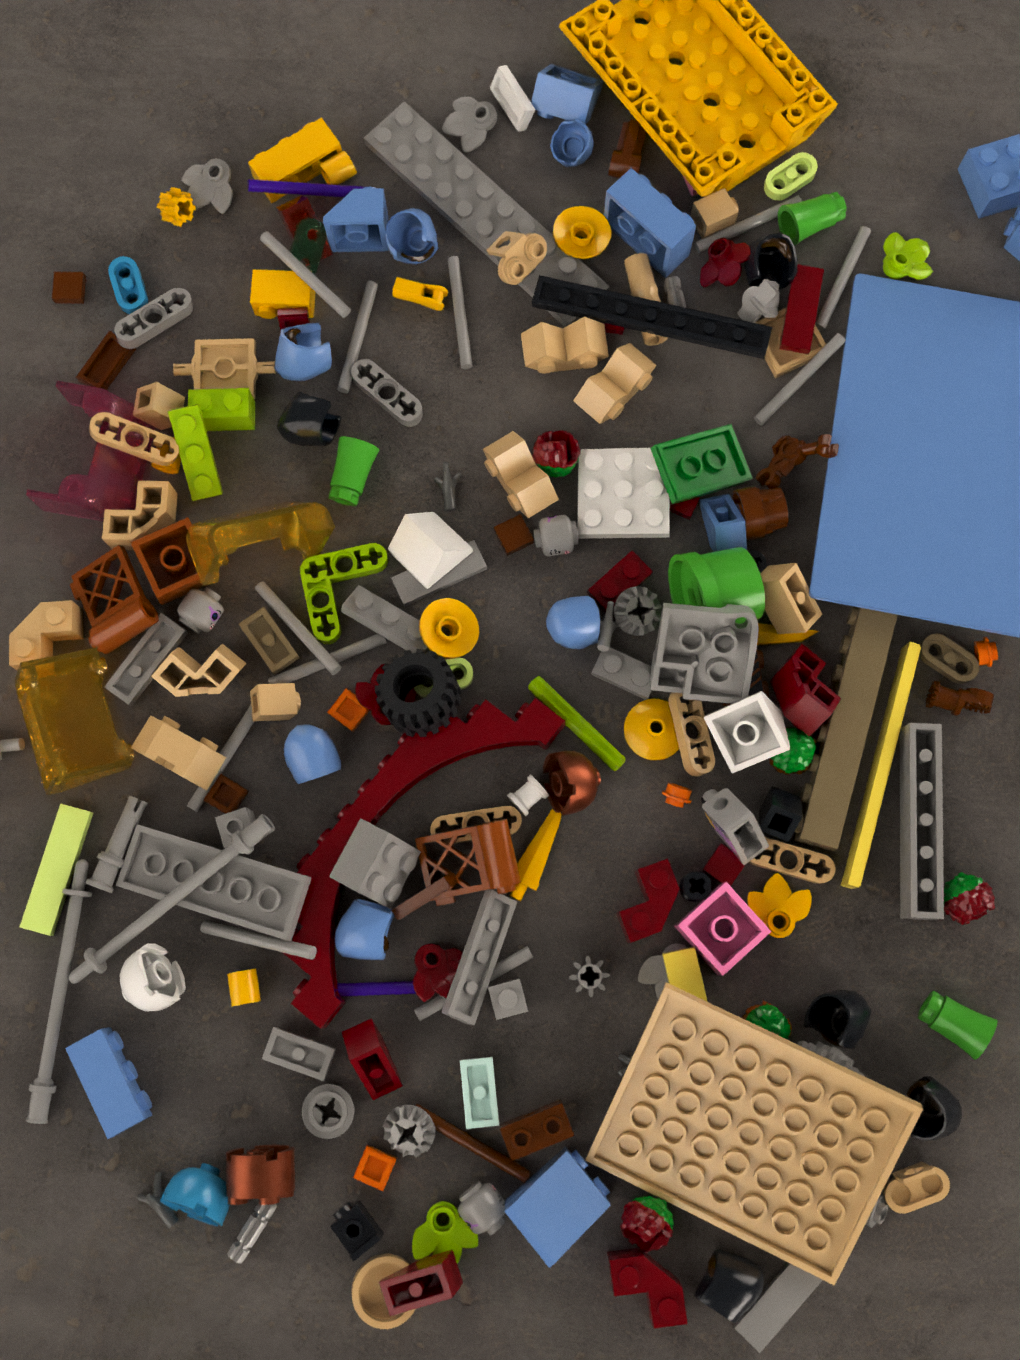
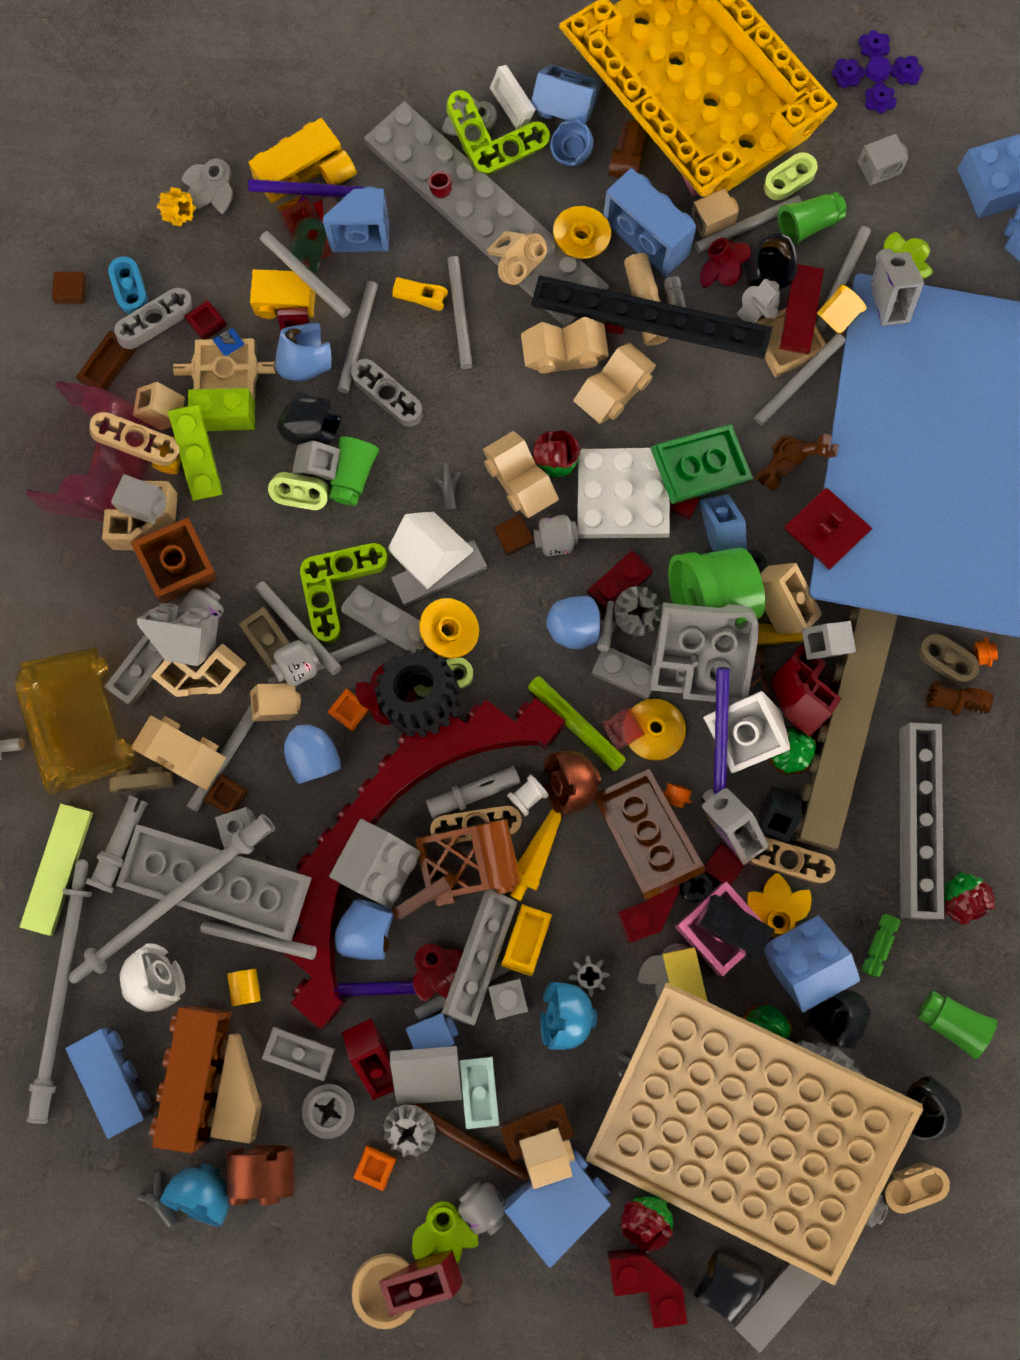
(45, 624): tan brick -> none
(119, 621): dark orange piece -> none
(128, 781): none -> dark tan plate
(139, 499): none -> light grey brick
(180, 634): none -> light grey slope
(189, 1078): none -> dark orange brick
(205, 320): none -> dark red tile
(228, 342): none -> blue sticker
(238, 1100): none -> tan slope
(250, 1232): light grey axle -> none
(295, 663): none -> light grey head
(298, 524): clear yellow windscreen -> none
(300, 491): none -> yellowish green plate
(316, 460): none -> light grey brick
(324, 206): none -> sticker
(369, 1232): black brick -> none
(411, 236): medium blue piece -> none
(426, 1075): none -> light grey tile
(433, 1032): none -> medium blue brick
(440, 184): none -> dark red hinge
(472, 792): none -> light grey pin
(484, 144): none -> lime beam
(526, 940): none -> yellow tile
(547, 1158): none -> tan brick
(567, 1016): none -> dark azure cylinder
(623, 728): none -> clear red tile
(648, 834): none -> reddish brown plate
(705, 750): tan beam -> none
(721, 728): none -> dark purple bar
(734, 927): none -> black brick
(762, 510): reddish brown piece -> none
(811, 963): none -> medium blue brick
(827, 528): none -> dark red piece
(828, 640): none -> light grey brick
(842, 309): none -> yellow tile
(877, 70): none -> dark purple plant
(881, 766): light yellow tile -> none
(881, 945): none -> bright green axle
(883, 159): none -> light grey brick
(895, 287): none -> light grey torso

